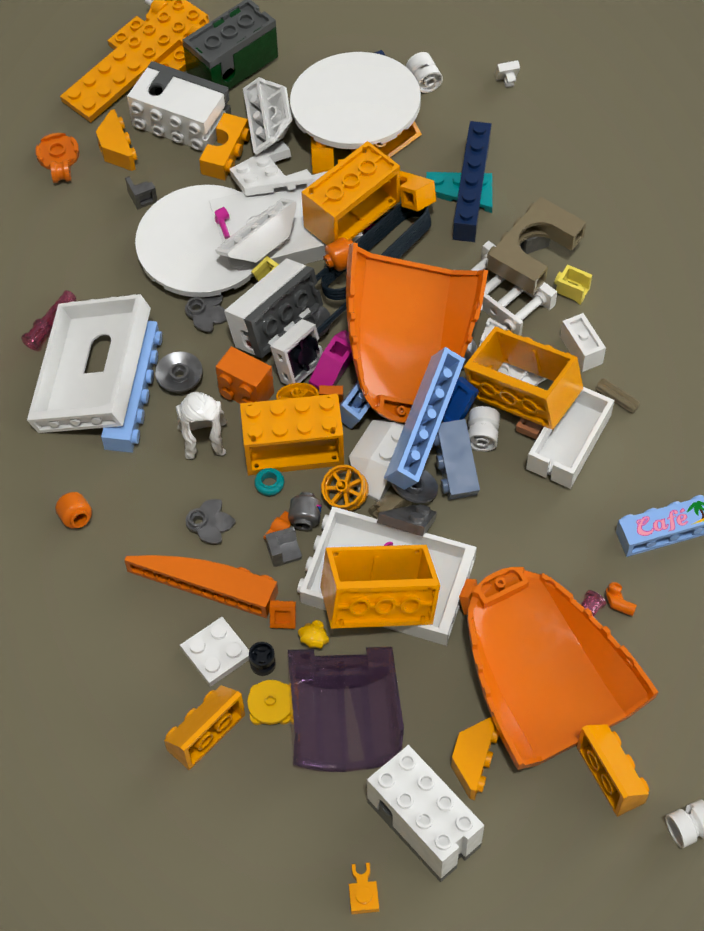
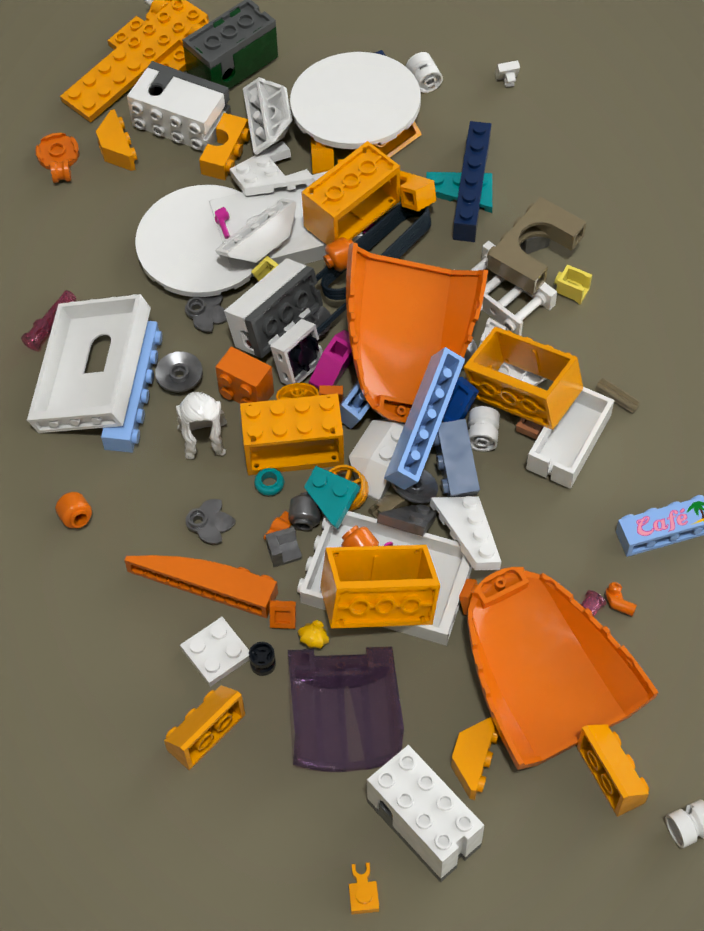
(141, 194): flat silver panel -> none
(269, 703): yellow piece -> none
(331, 494): none -> teal wing
(359, 537): none -> orange head
(470, 528): none -> white wing
(582, 342): white panel -> none

